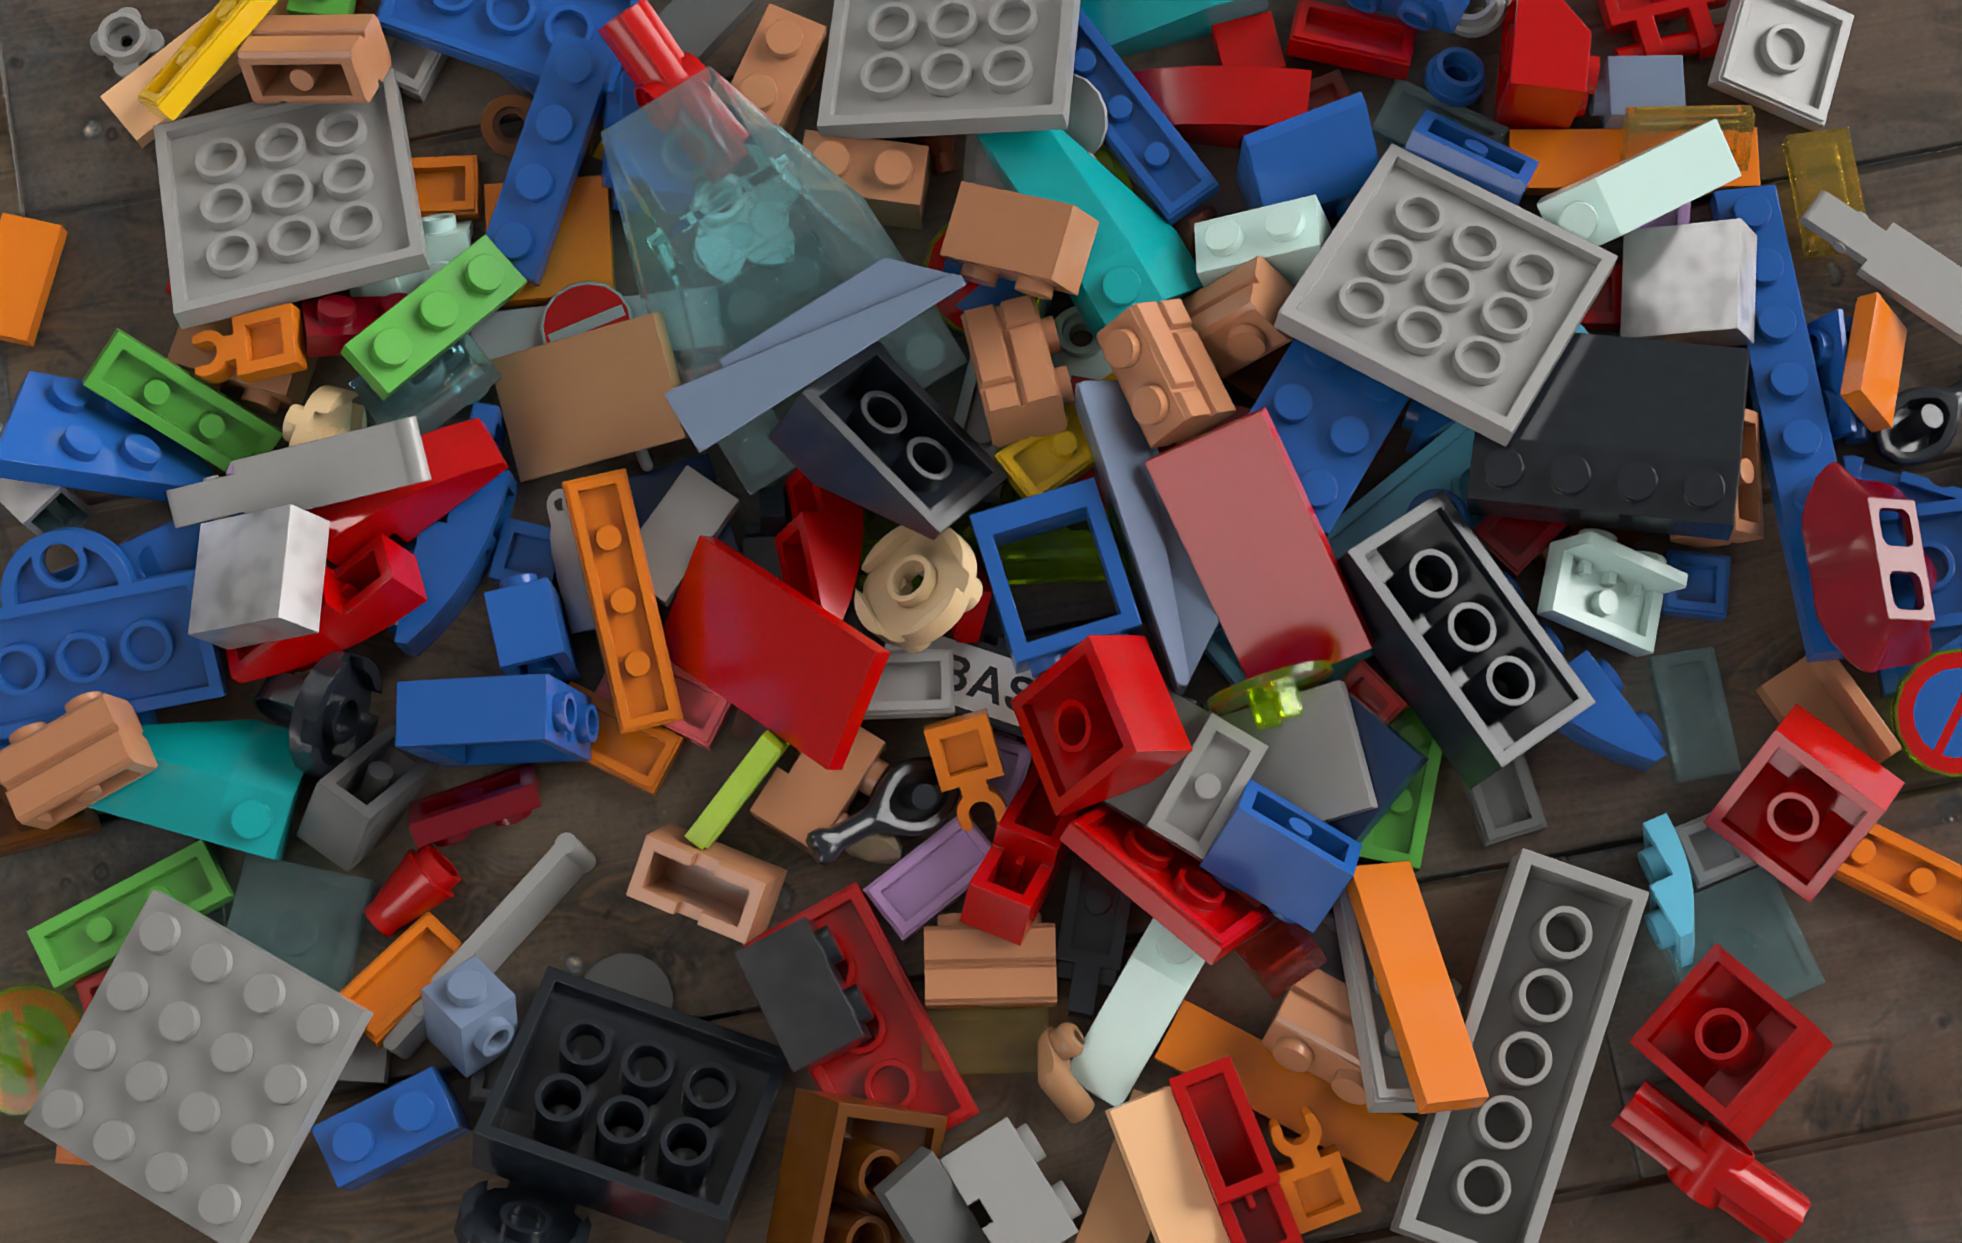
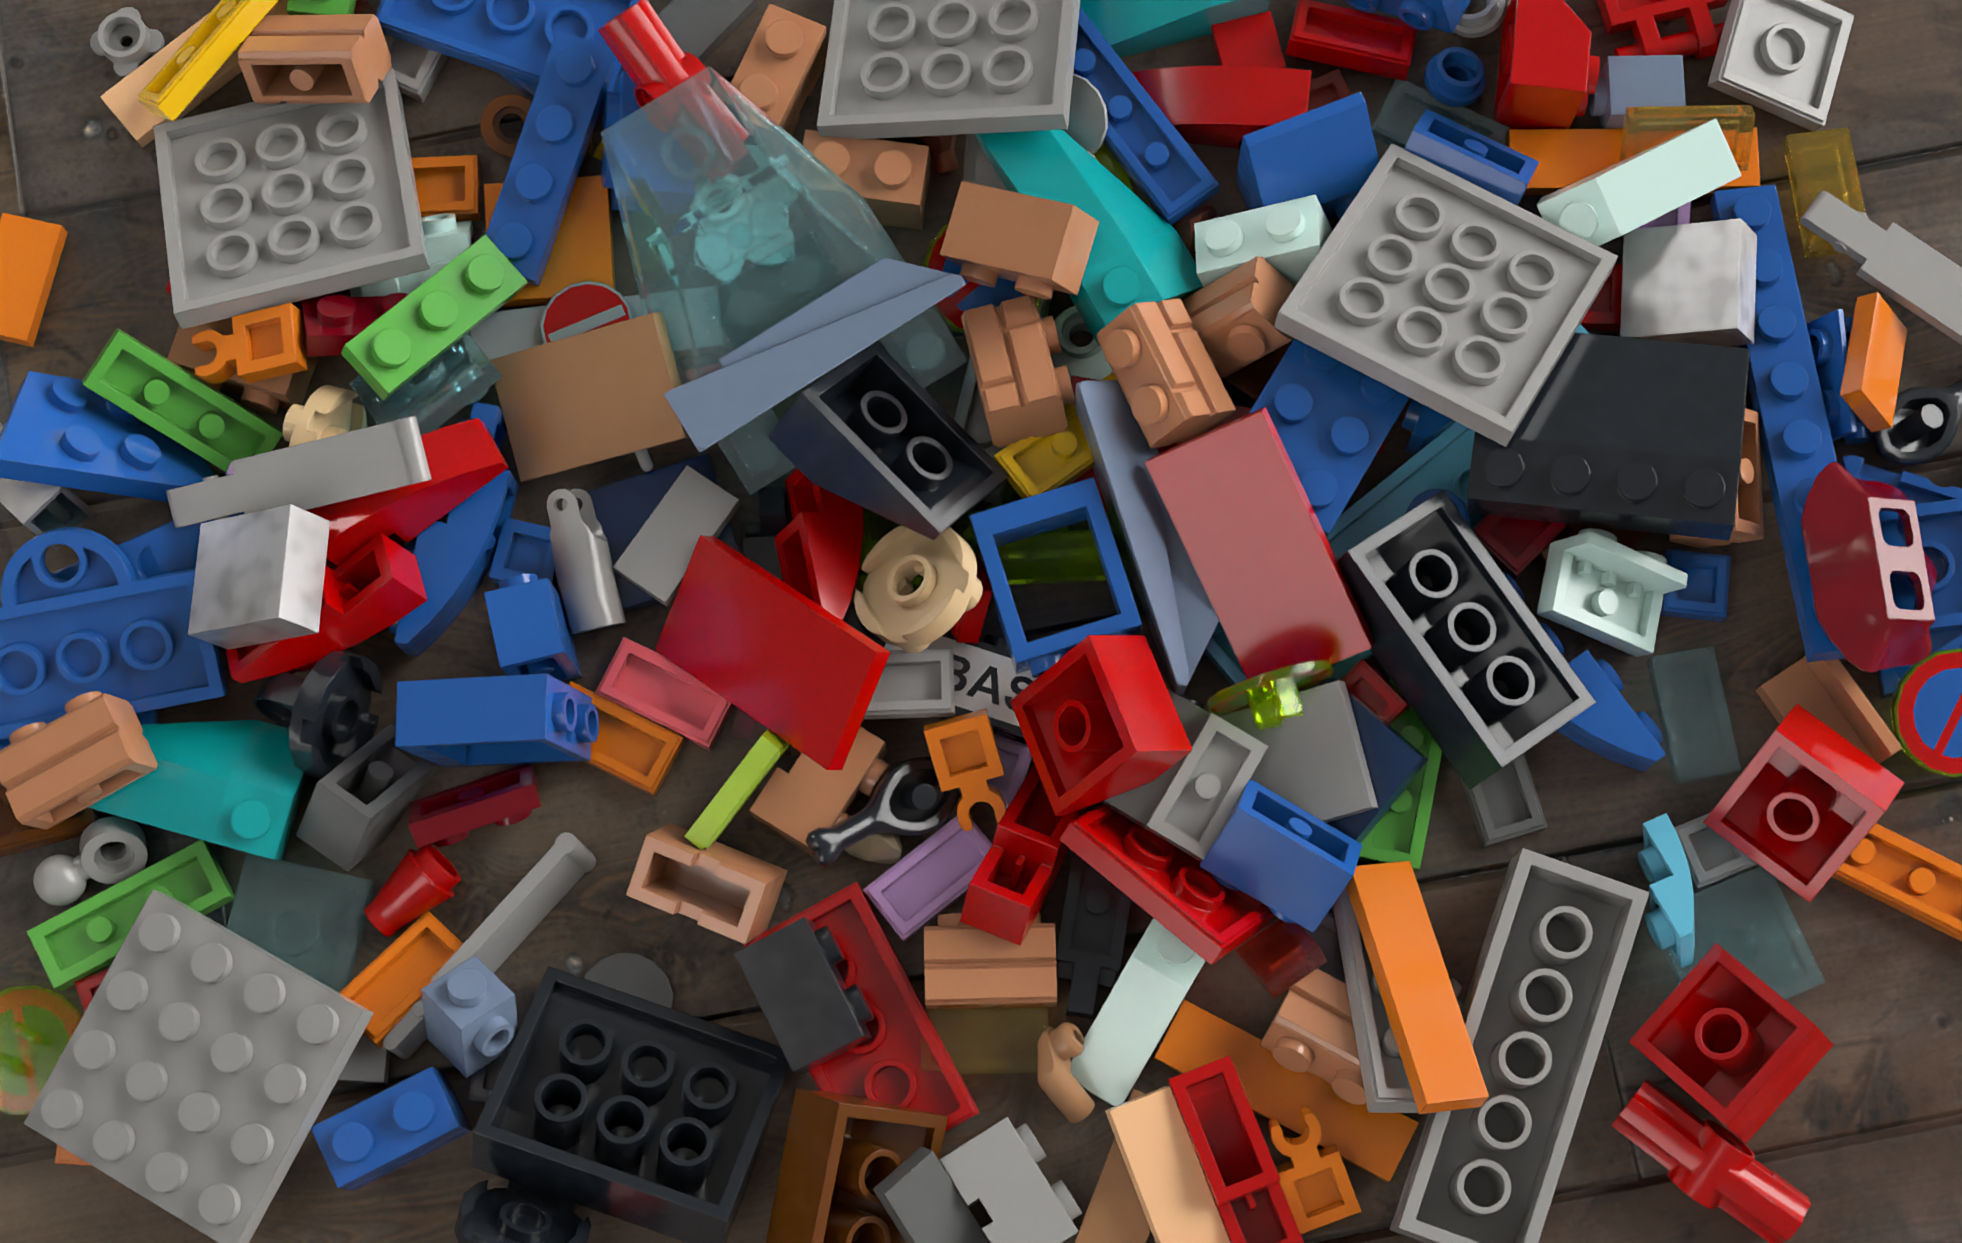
(63, 879): none -> light grey plate
(622, 601): orange tile -> none

